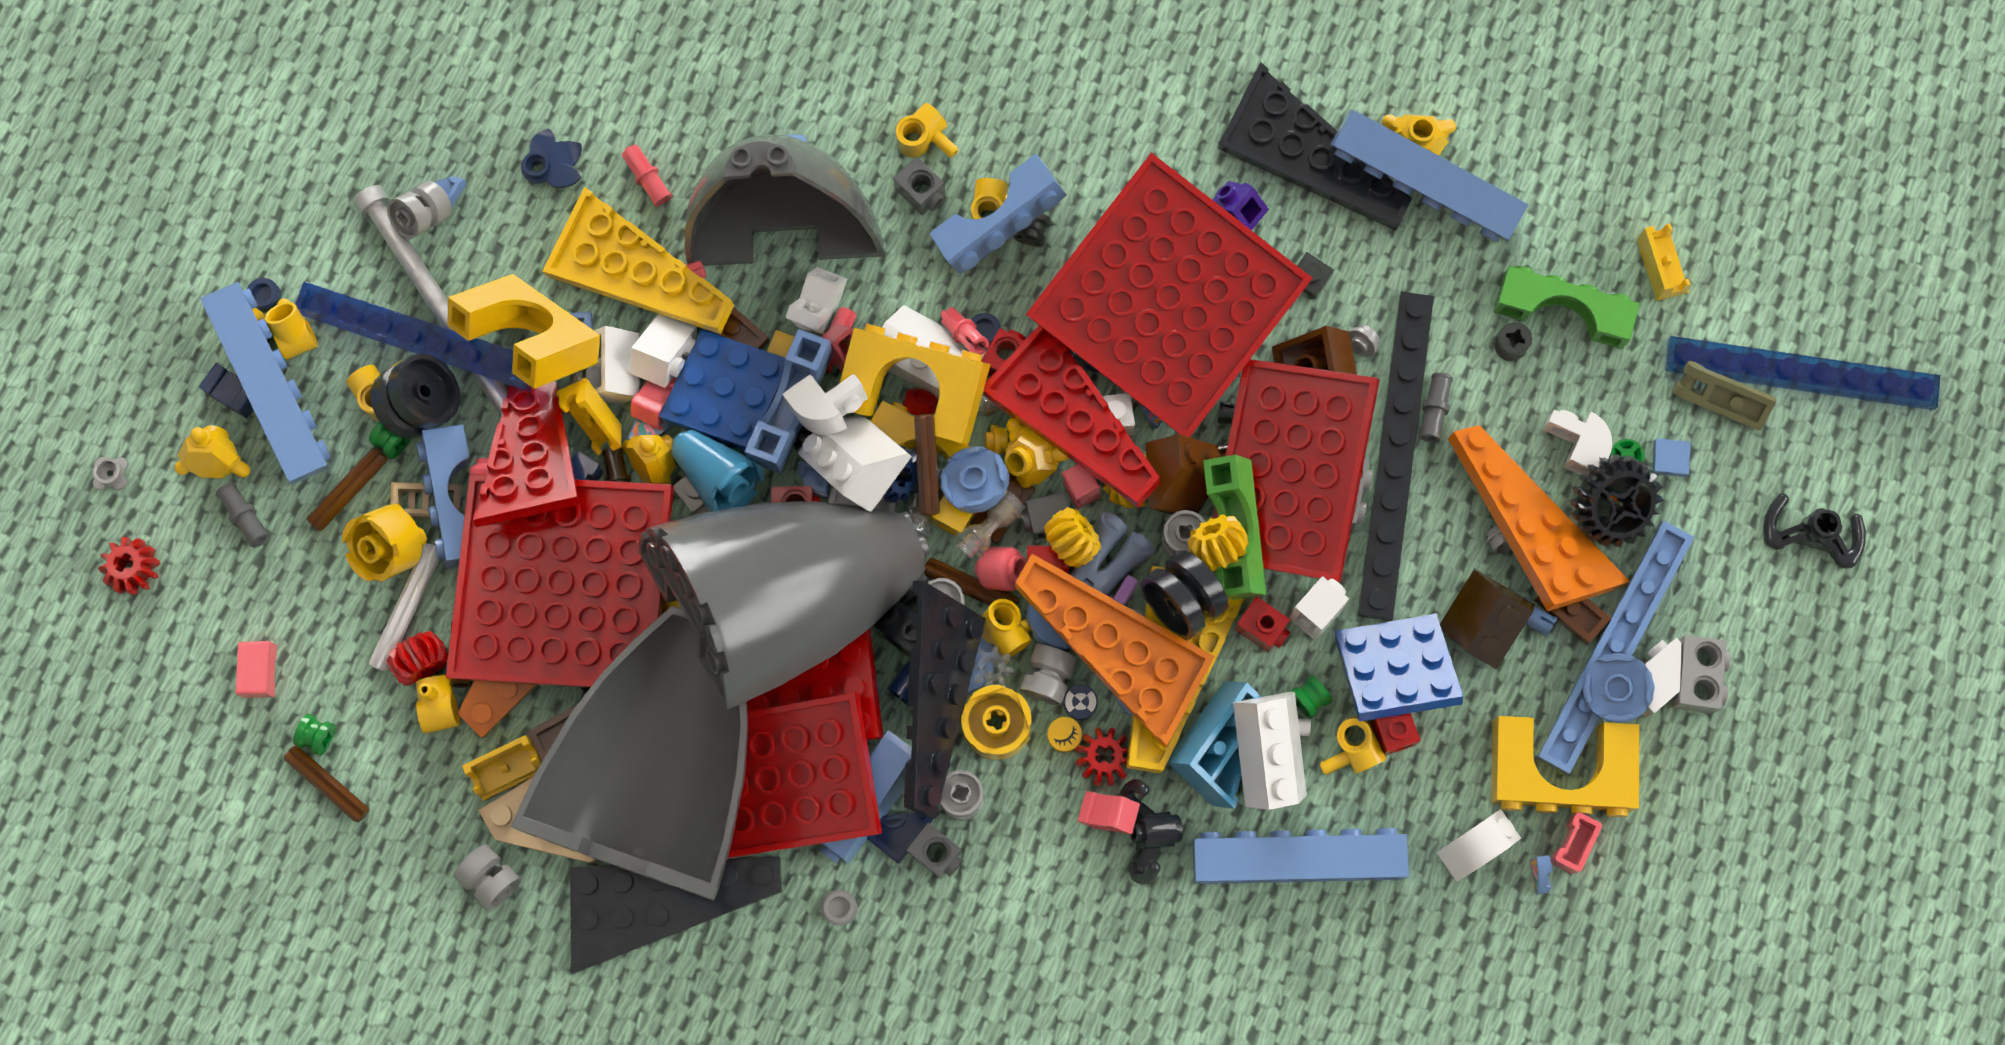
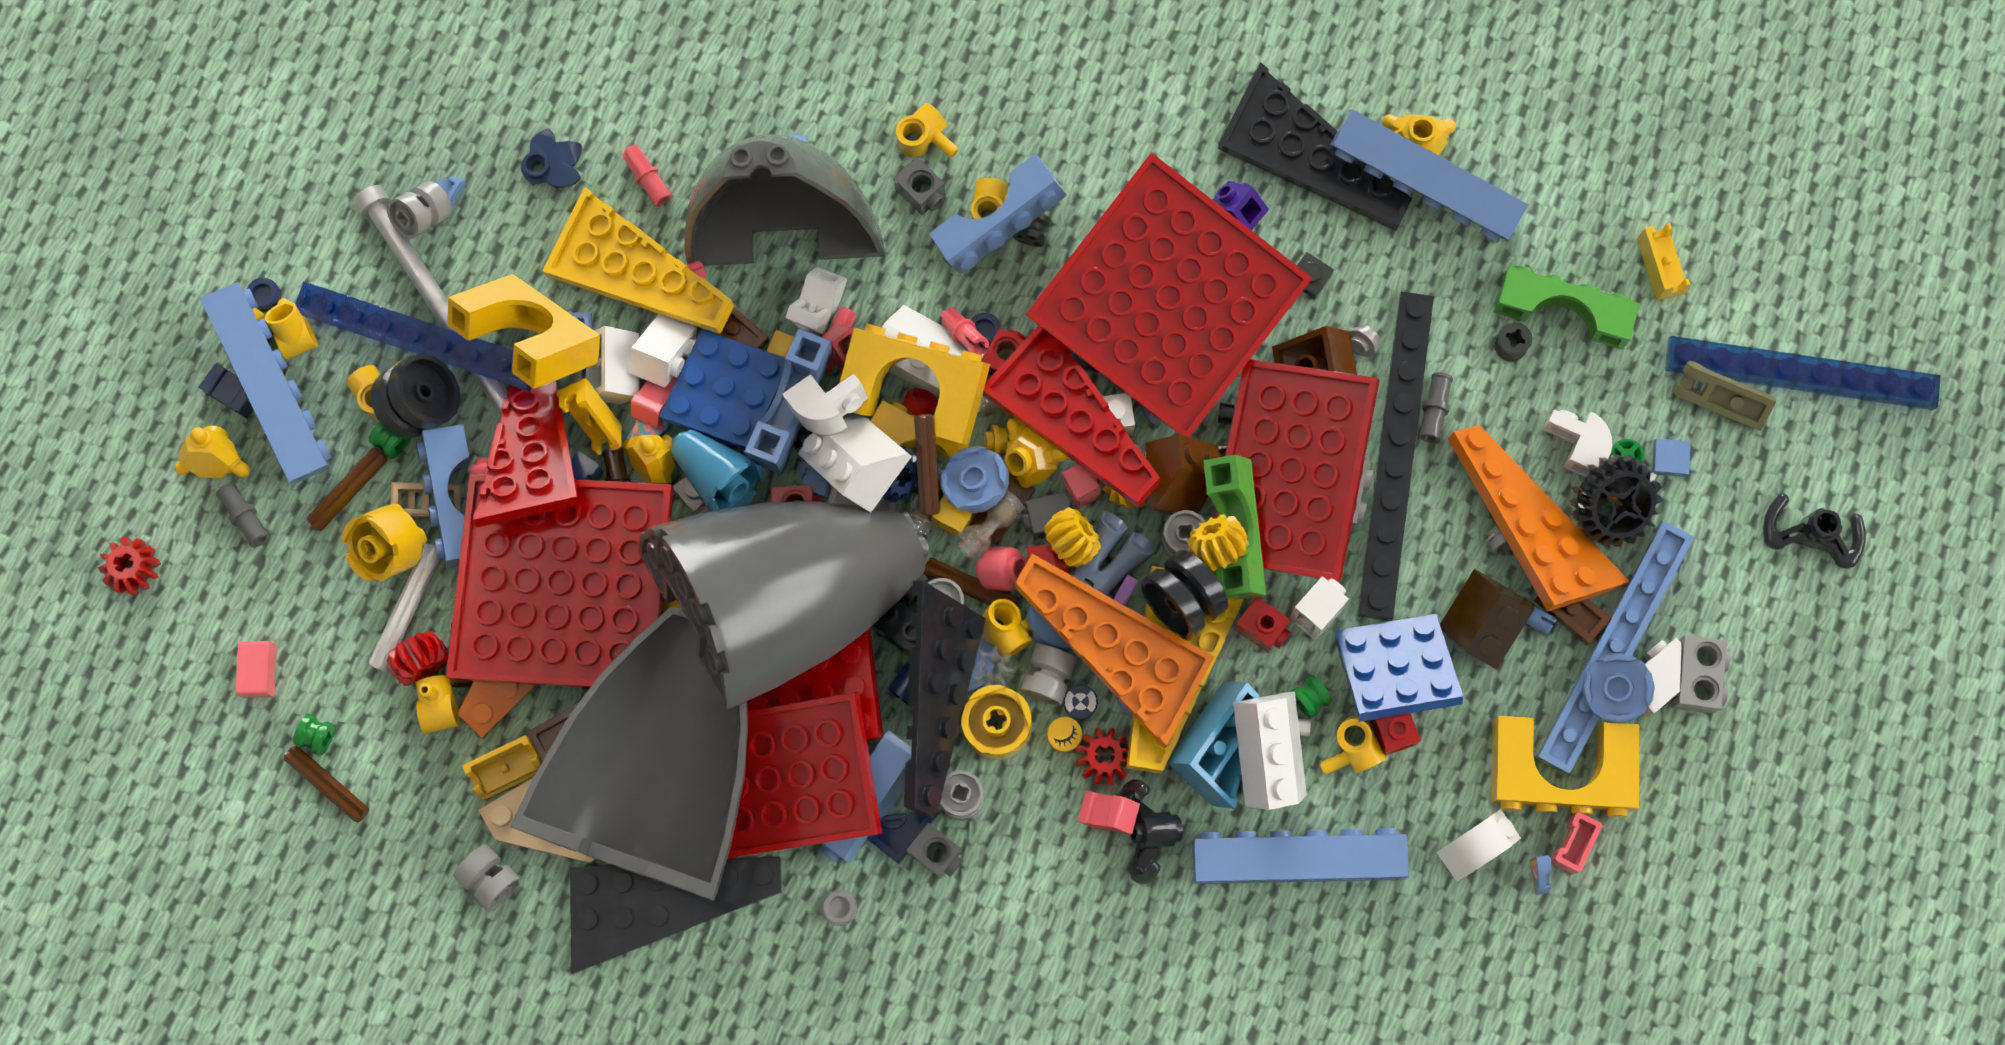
(101, 469): light grey plate -> none

